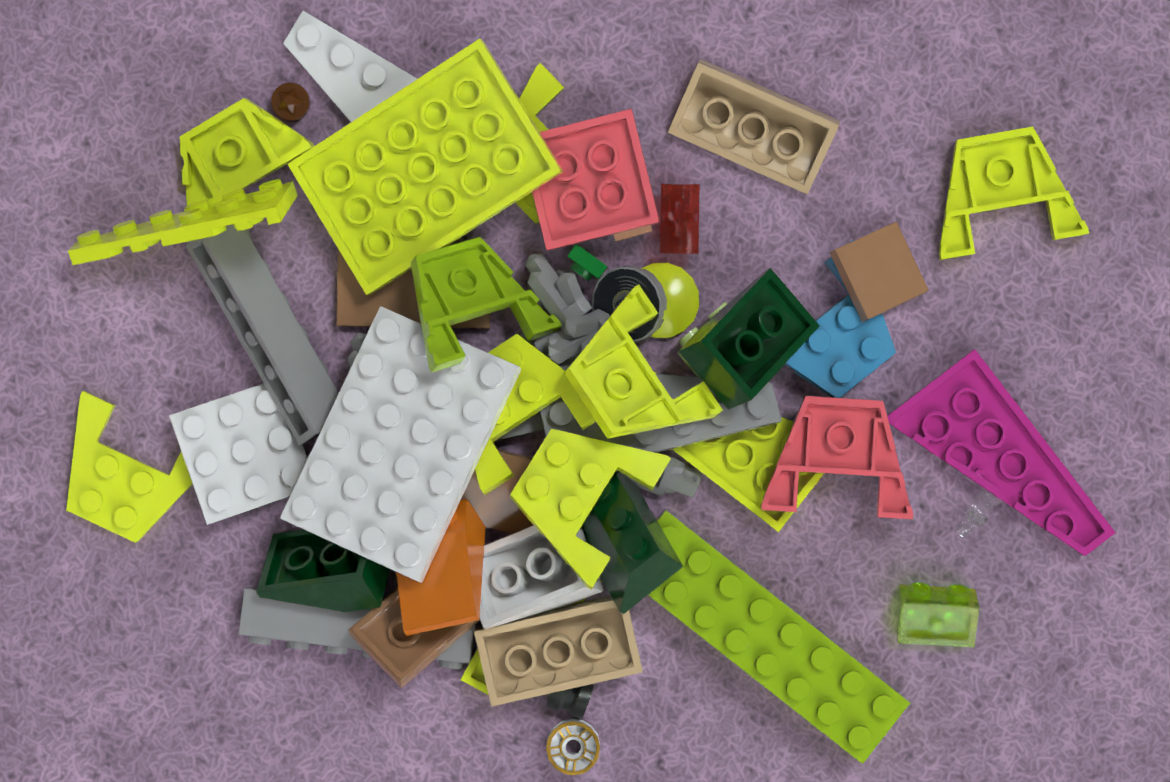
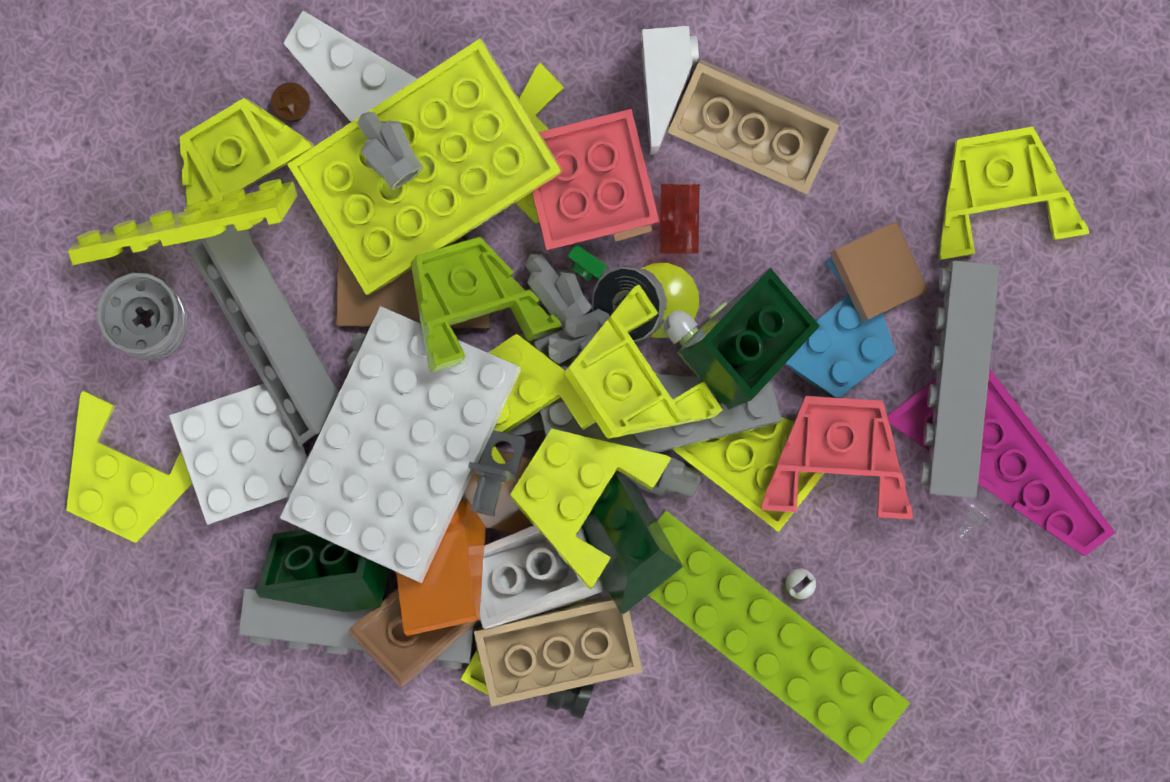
(121, 312): none -> light grey wheel
(388, 150): none -> light grey rock
(493, 474): none -> dark grey bracket
(571, 762): wheel -> none
(666, 68): none -> white slope
(678, 325): none -> white hinge
(795, 578): none -> white hinge
(937, 615): clear neon green bracket -> none
(961, 379): none -> light grey brick

